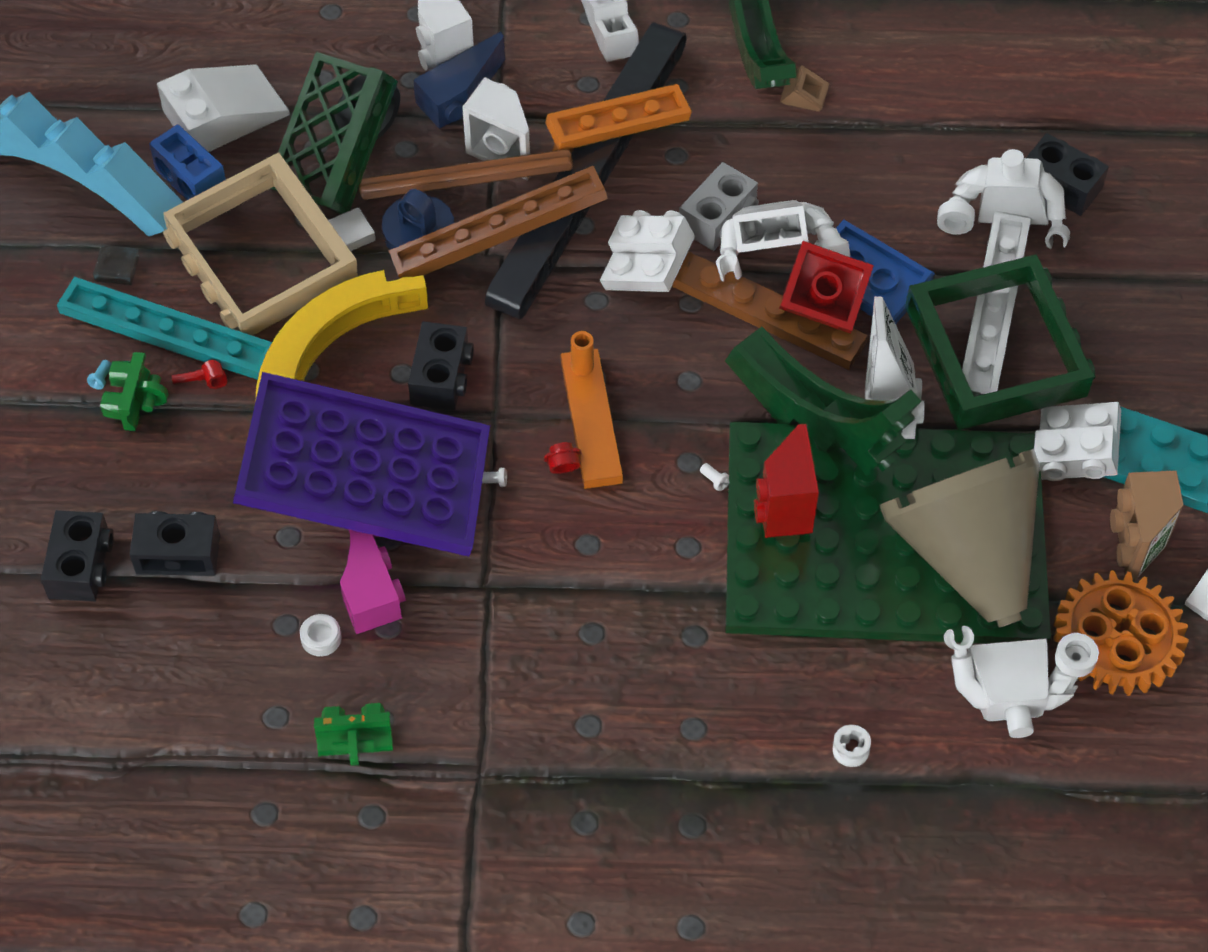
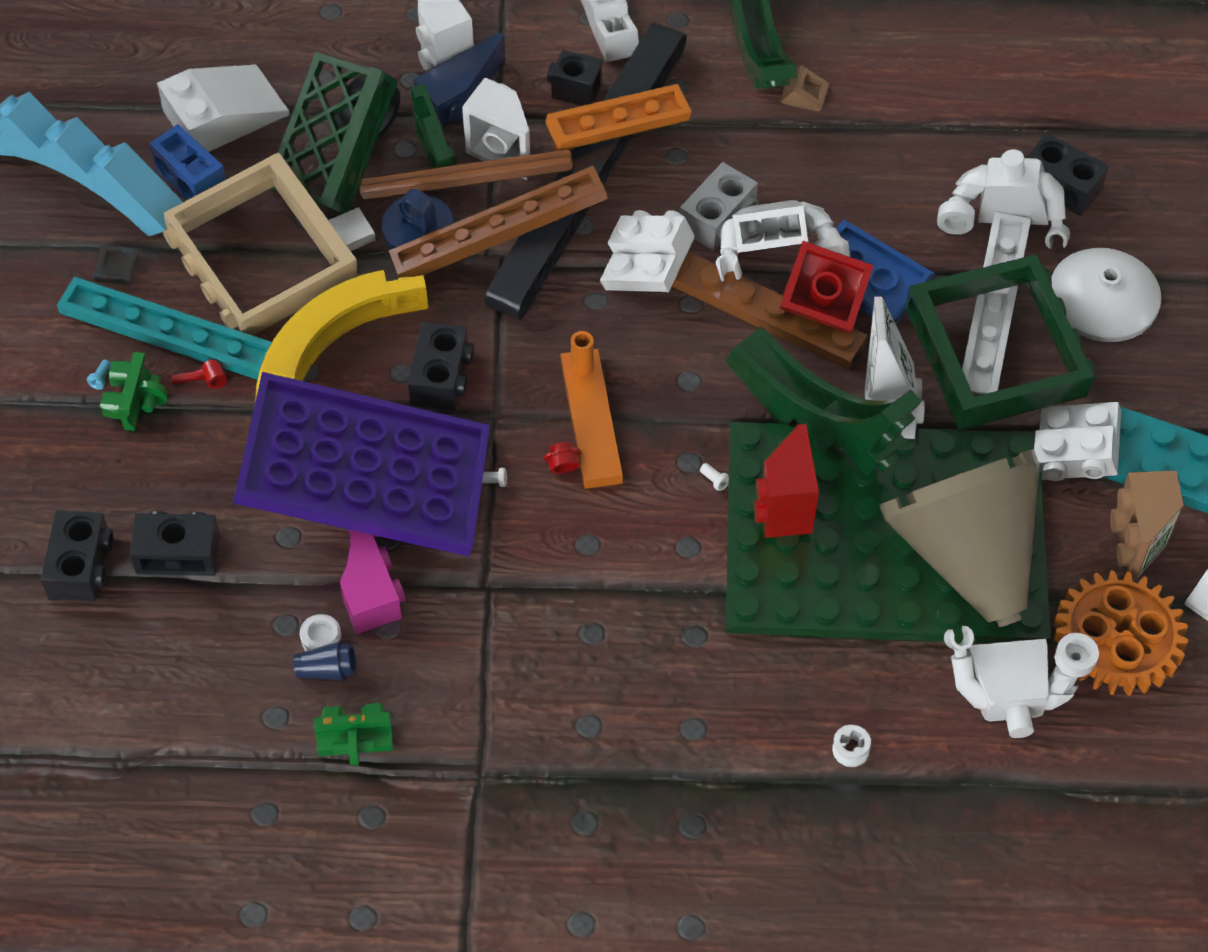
(327, 662): none -> dark blue cone
(429, 129): none -> dark green wing
(575, 78): none -> black brick
(1103, 307): none -> white dish

